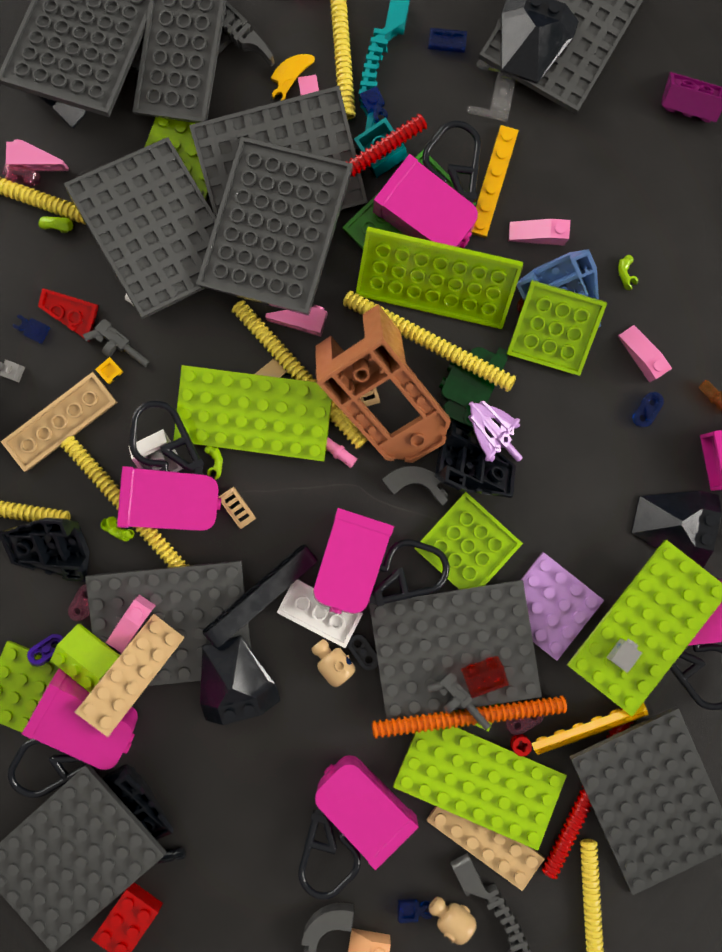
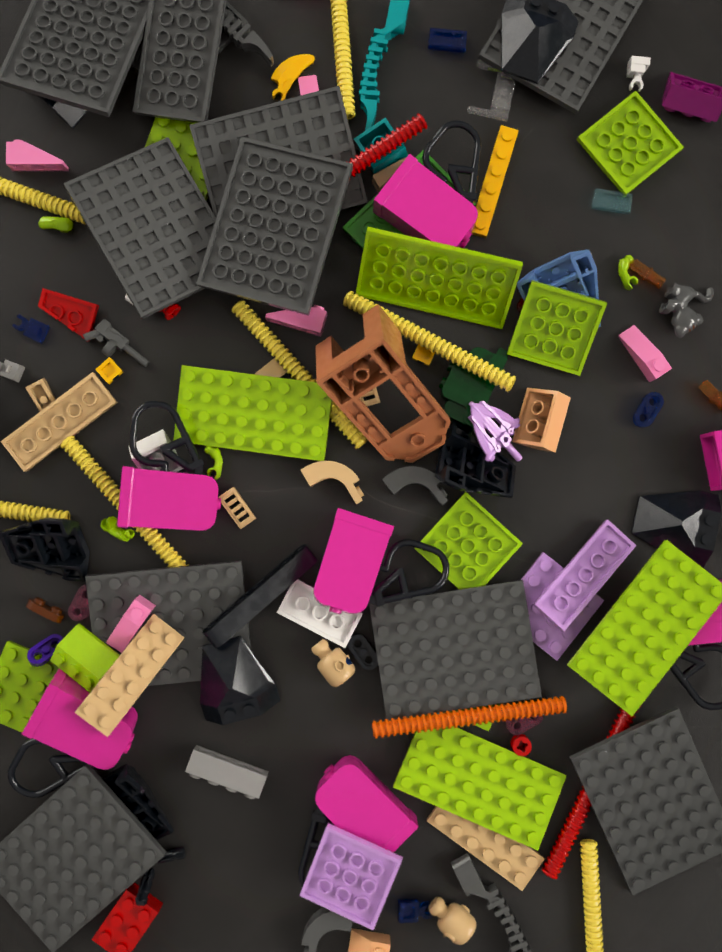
(16, 173): clear pink plate -> none
(40, 393): none -> tan slope
(52, 613): none -> reddish brown plate
(145, 887): none -> black axle
(171, 311): none -> red wheel
(226, 772): none -> light grey brick
(325, 470): none -> tan arch
(340, 453): bright pink pin -> none
(351, 876): none -> lavender plate
(373, 102): clear blue plate -> none
(382, 177): none -> tan slope
(422, 355): none -> yellow plate
(460, 697): dark grey piece -> none
(485, 676): clear red bracket -> none
(540, 231): bright pink slope -> none
(541, 419): none -> light nougat slope
(580, 731): yellow plate -> none
(584, 575): none -> lavender plate
(612, 201): none -> clear light blue tile
(624, 654): light grey brick -> none
(630, 143): none -> lime plate
(635, 69): none -> white piece
(647, 273): none -> clear orange axle
(684, 317): none -> dark grey animal

